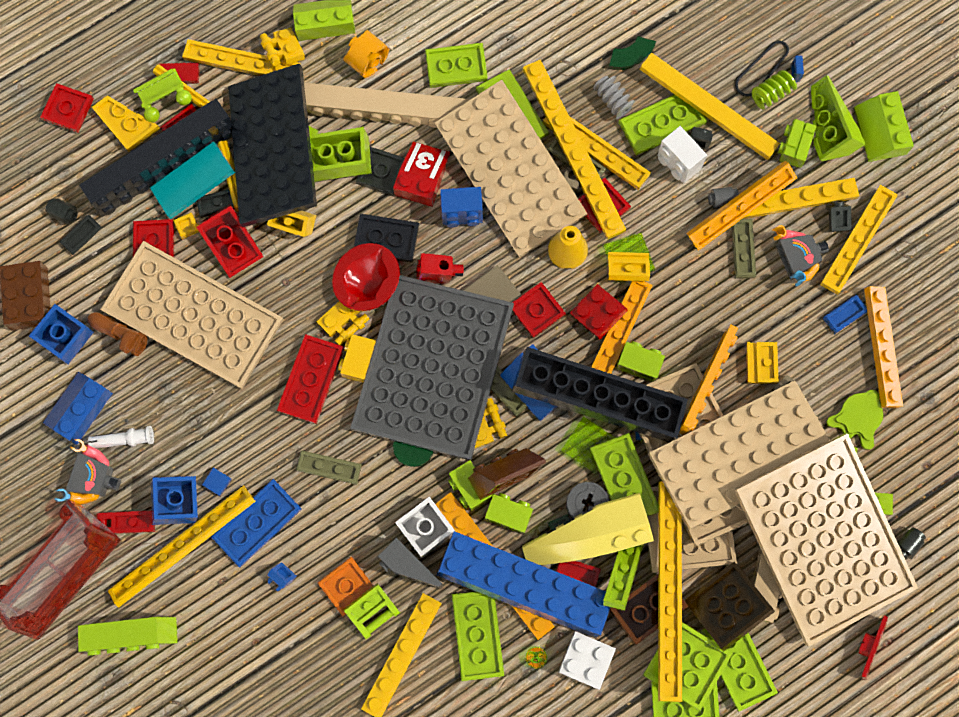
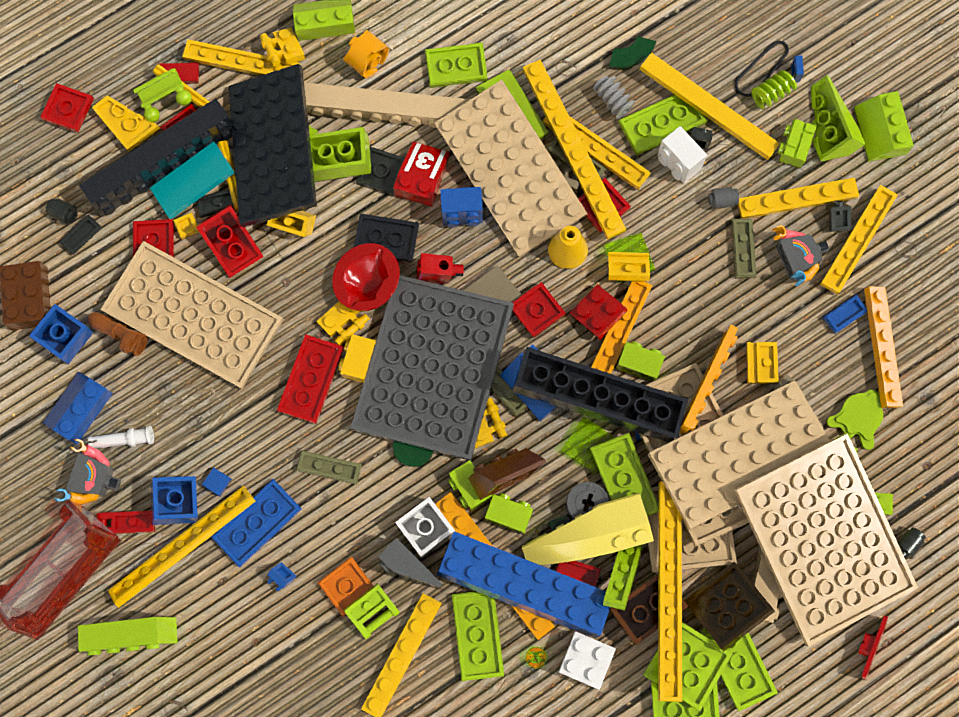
(742, 205): light orange plate -> none

